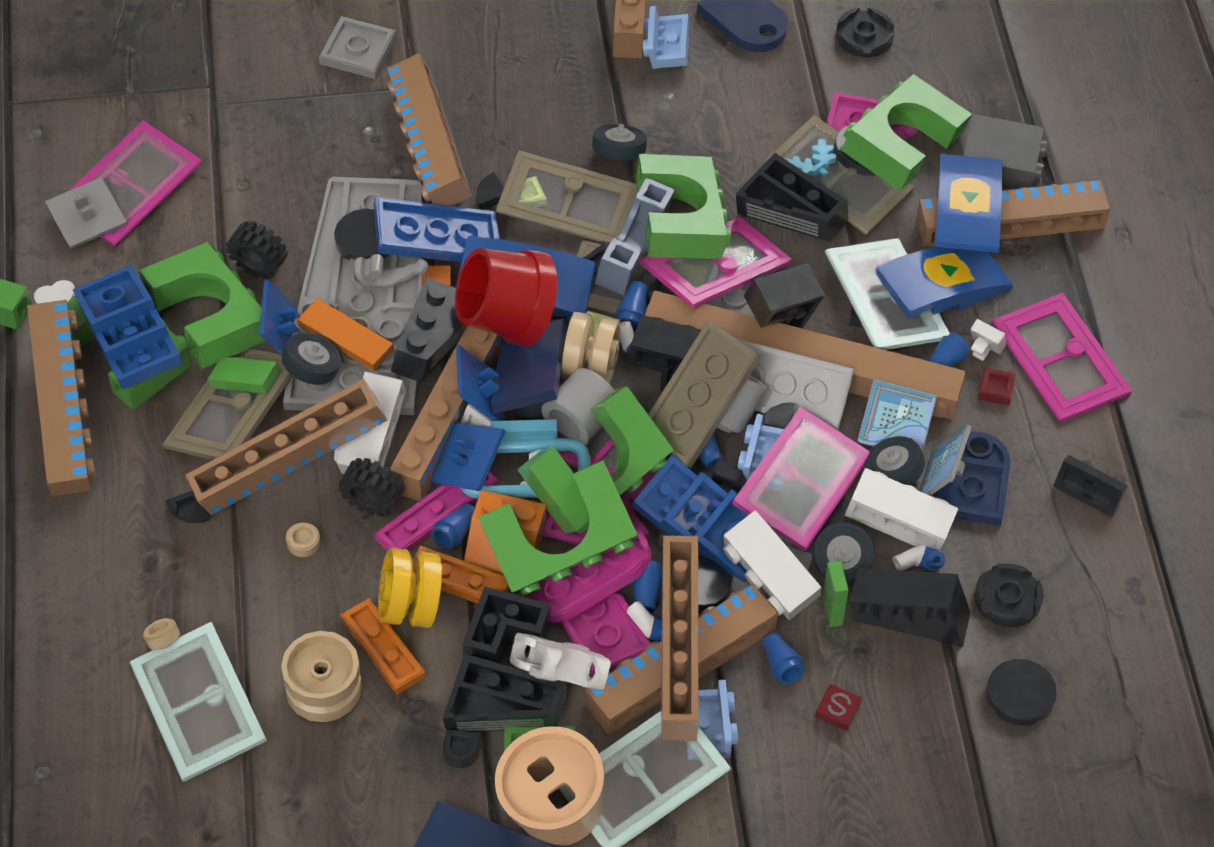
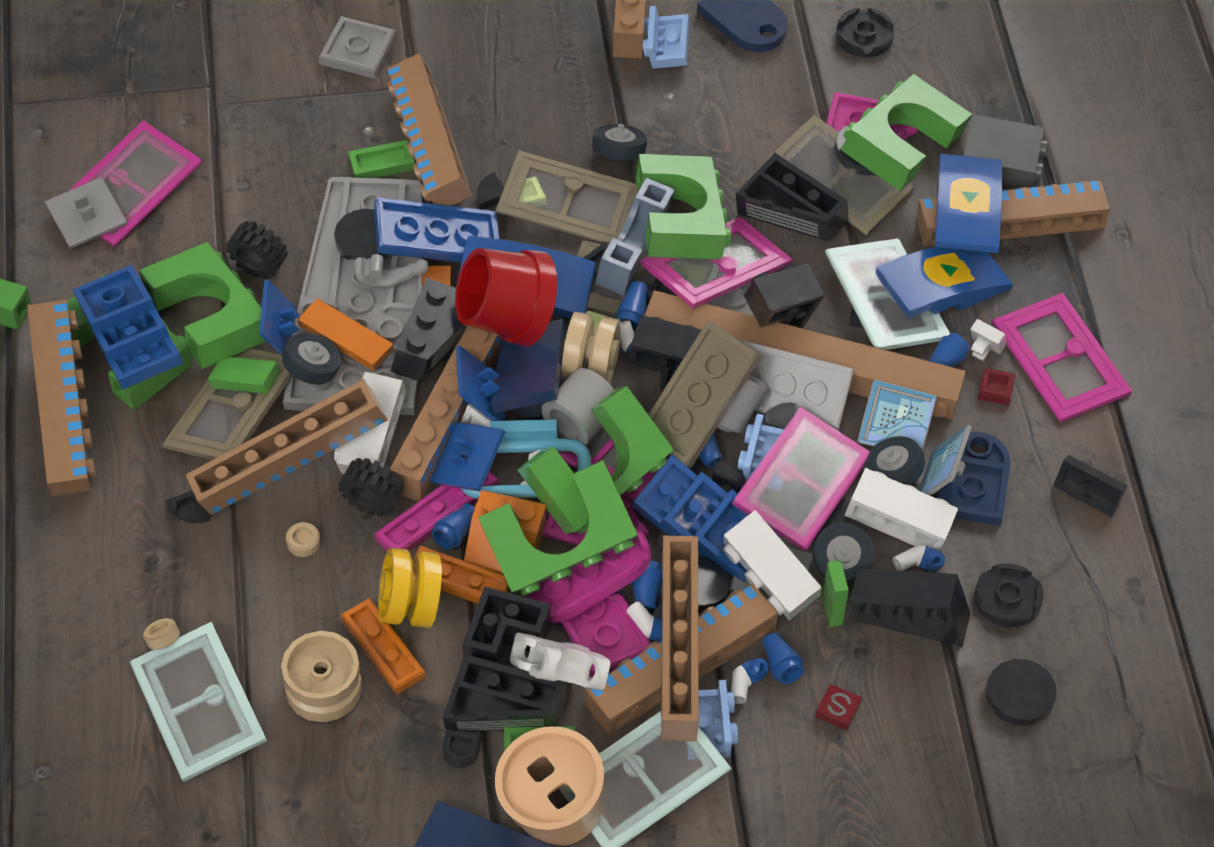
(58, 291): white tile -> none
(381, 160): none -> bright green tile
(745, 676): none -> arm
(822, 157): medium azure animal -> none

